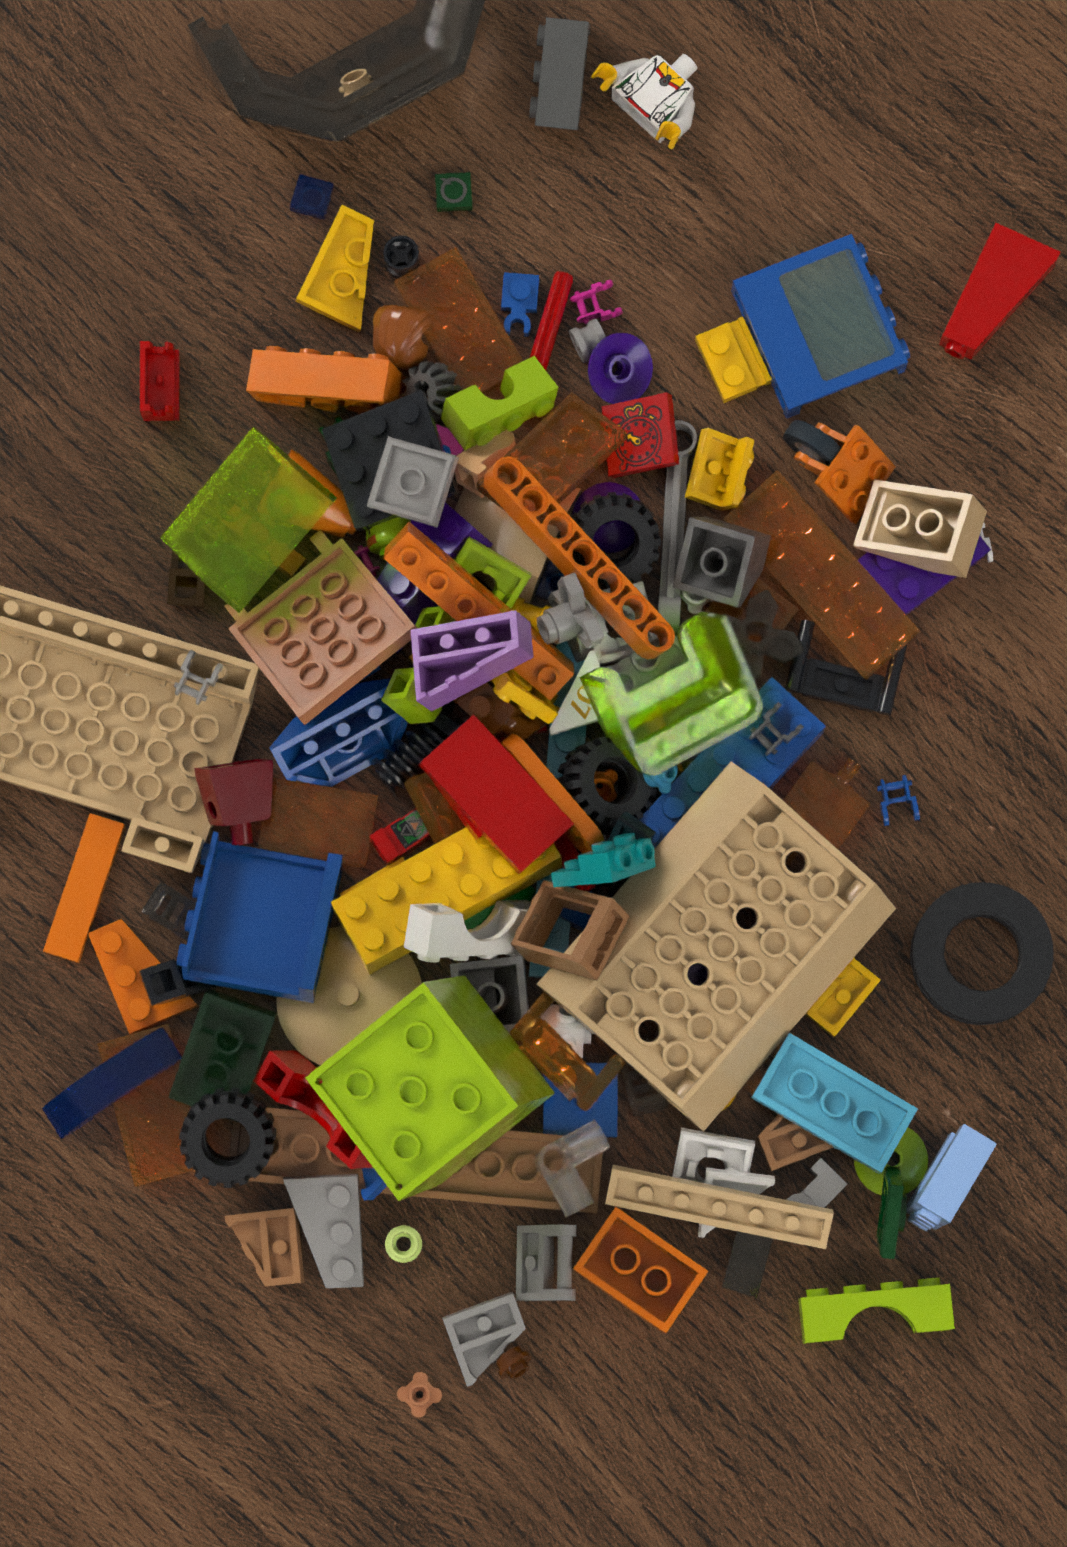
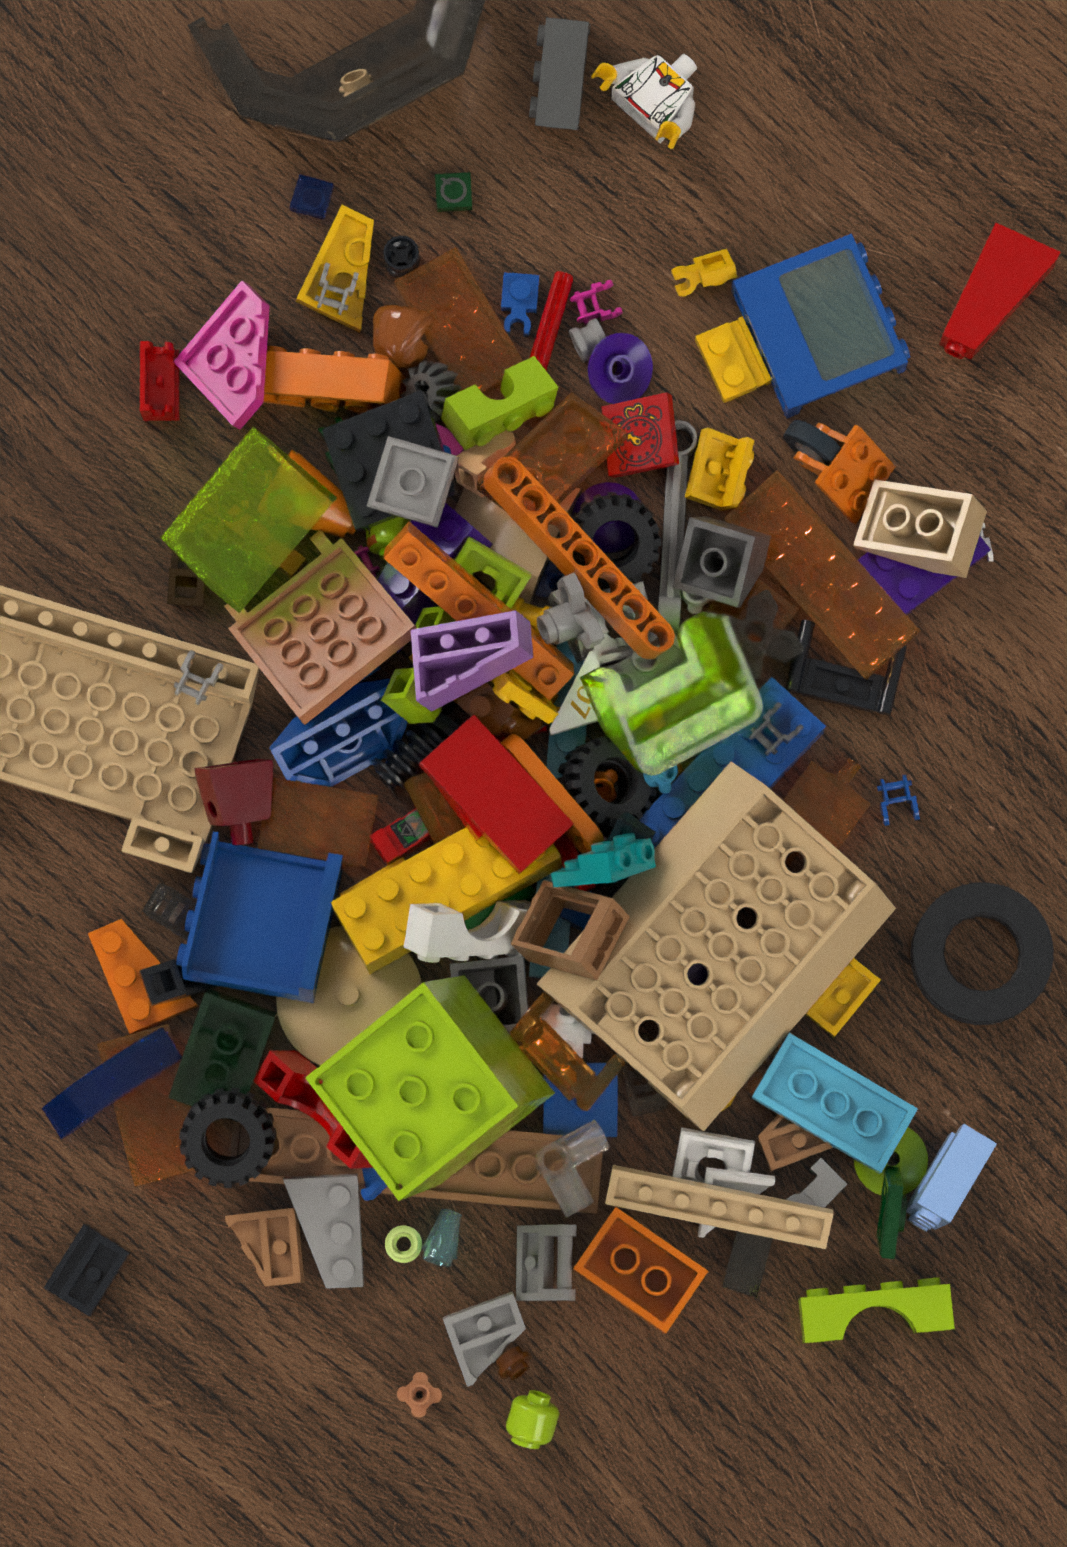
(84, 888): orange tile -> none
(87, 1270): none -> black plate
(230, 355): none -> dark pink plate
(330, 302): none -> light grey piece
(443, 1239): none -> clear light blue cone
(532, 1420): none -> lime head
(708, 269): none -> yellow plate

